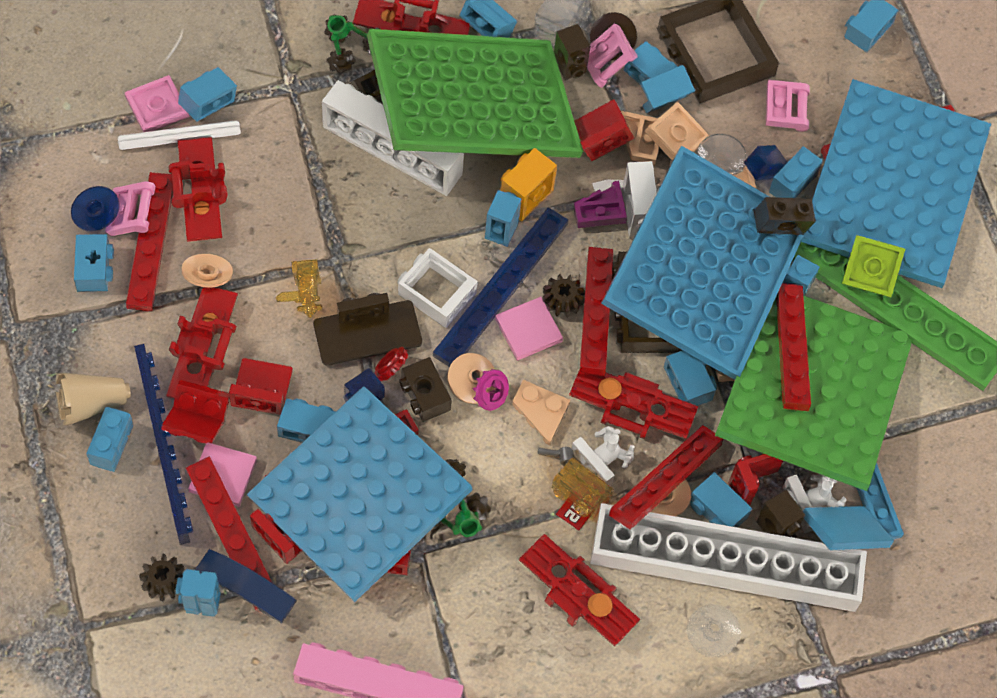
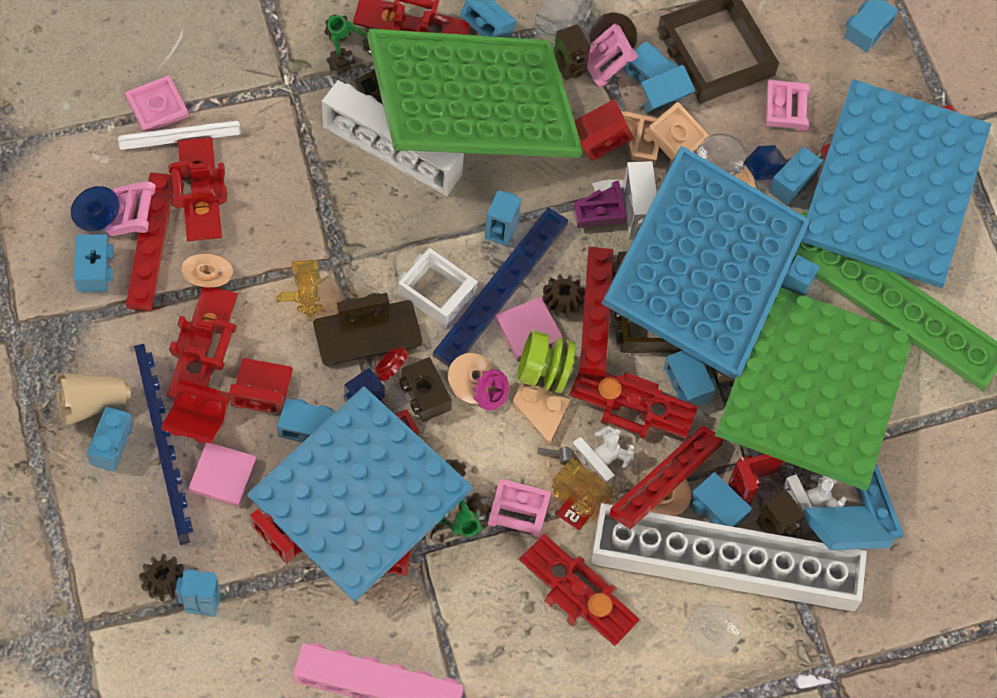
(207, 94): dark azure brick -> none
(225, 516): red plate -> none
(248, 585): dark blue slope -> none
(522, 500): none -> bright pink plate
(530, 180): light orange brick -> none
(548, 362): none -> lime wheel
(784, 215): dark brown brick -> none
(793, 348): red plate -> none
(873, 266): lime plate -> none

